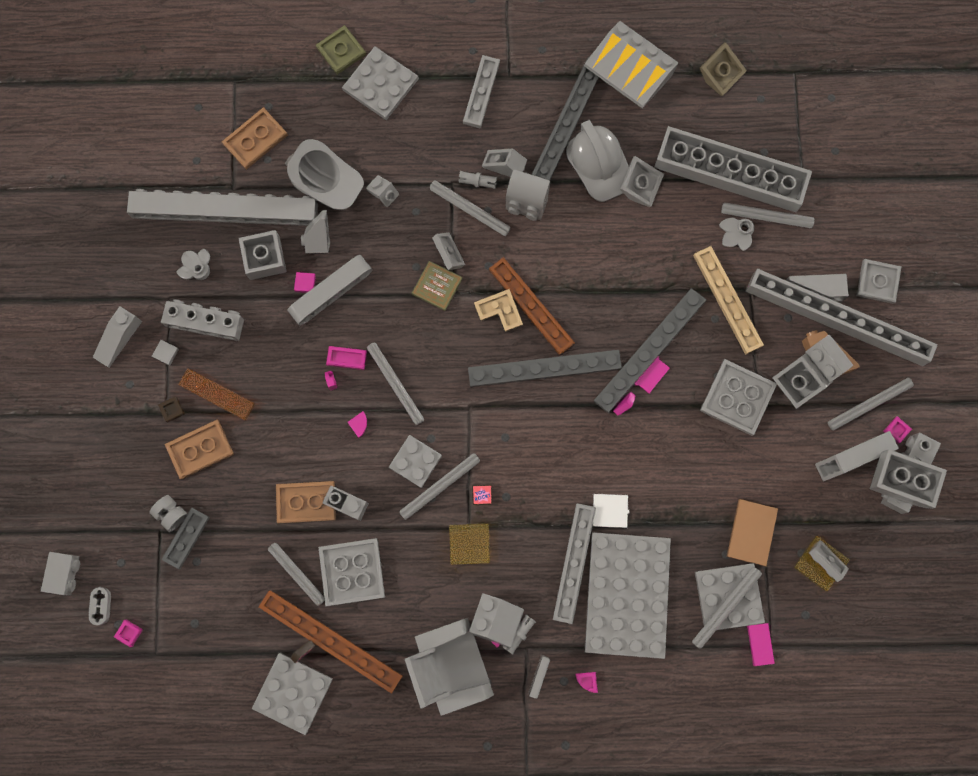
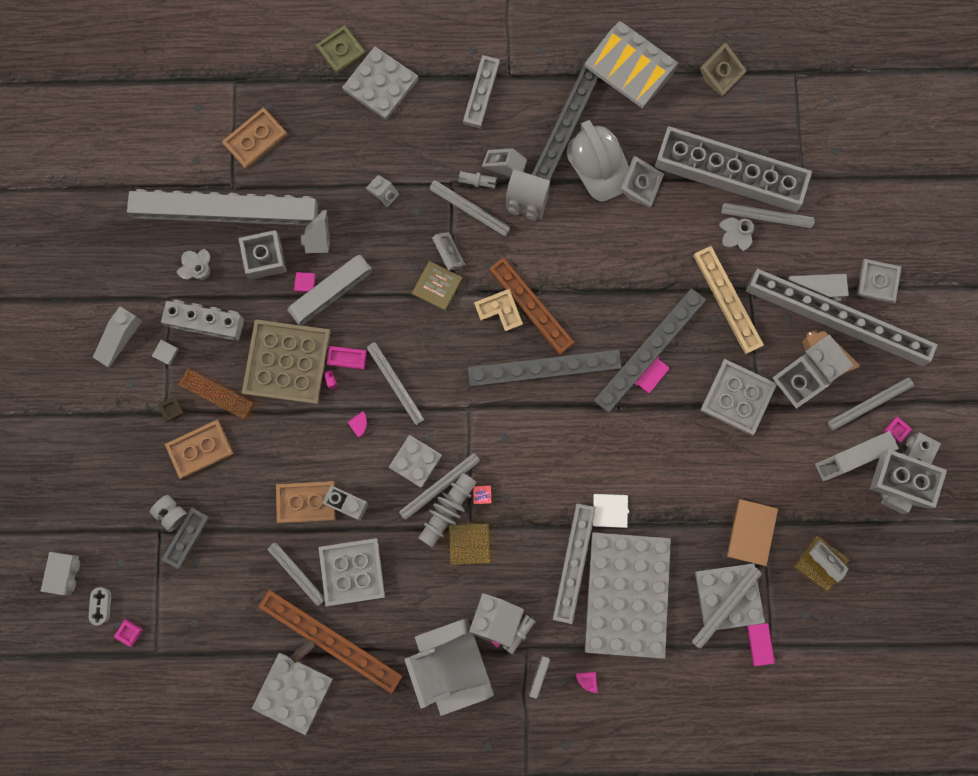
(286, 362): none -> dark tan plate
(323, 175): light grey piece -> none
(447, 510): none -> light grey piece
(625, 404): dark pink tile -> none

